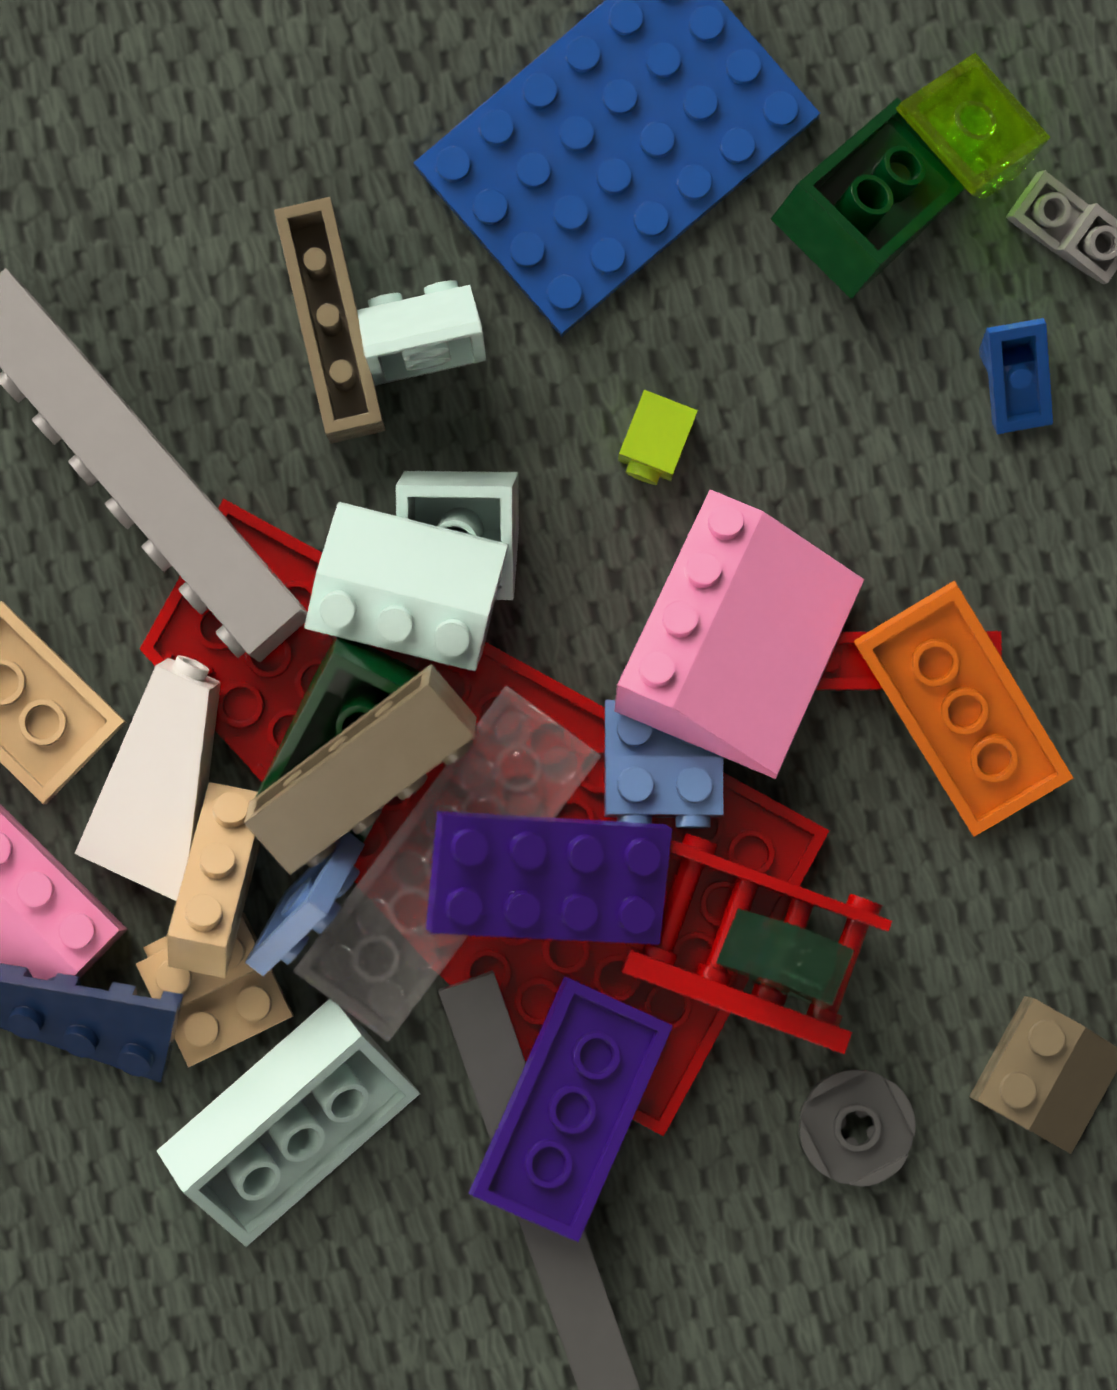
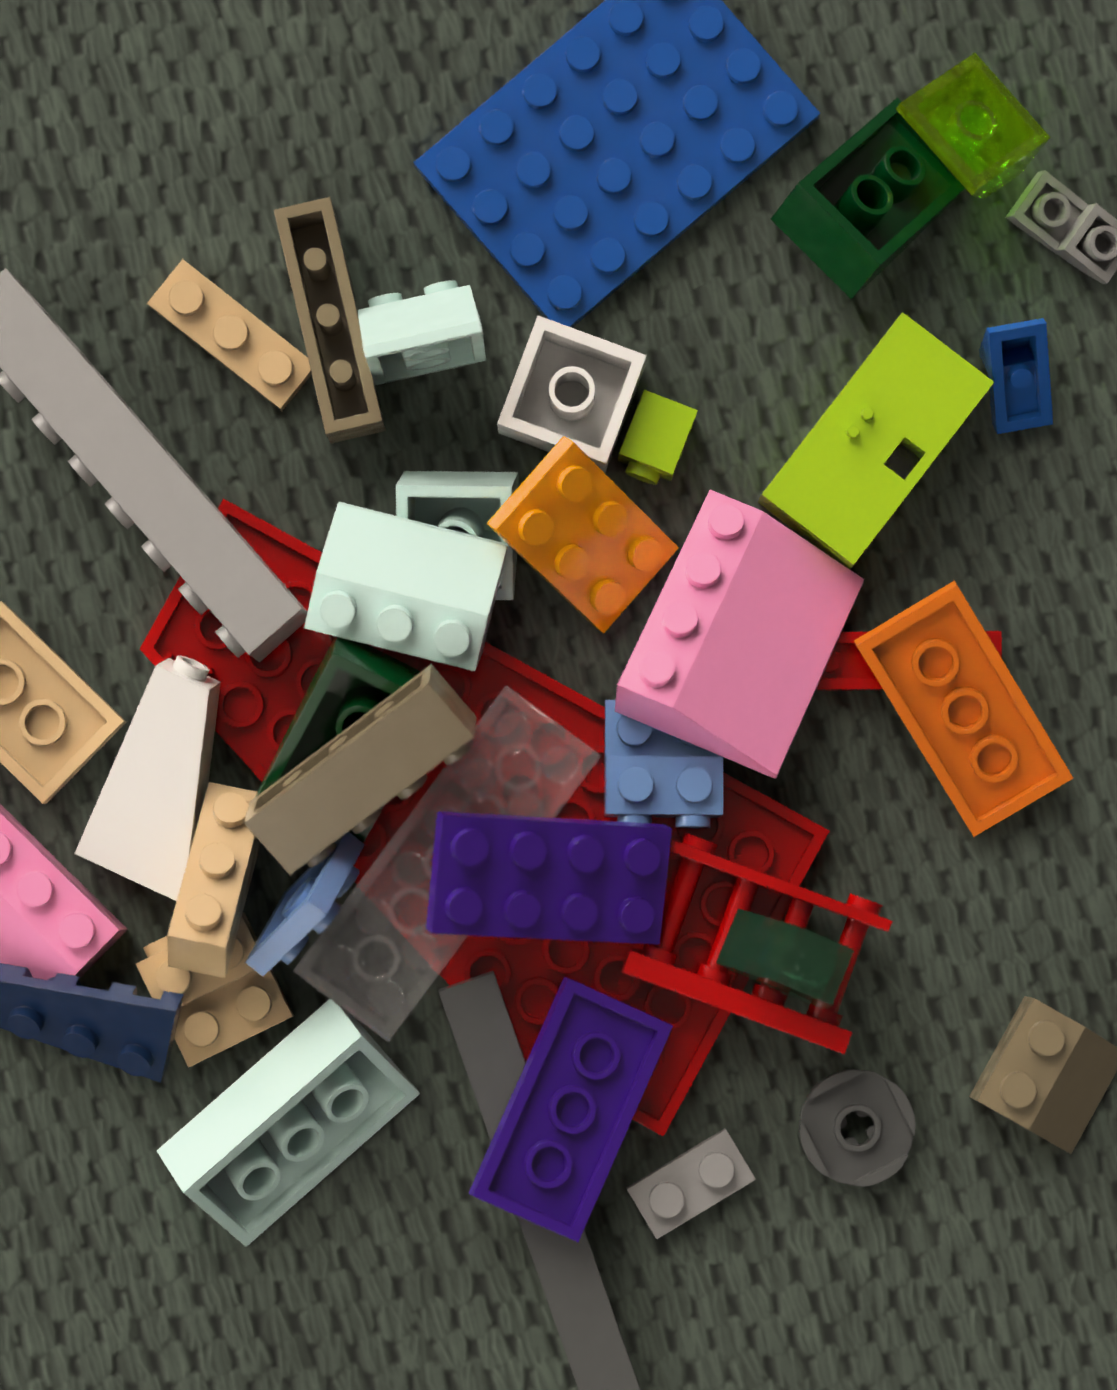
(231, 334): none -> tan plate
(571, 389): none -> white brick
(583, 534): none -> light orange plate
(690, 1183): none -> light grey plate
(875, 441): none -> lime brick

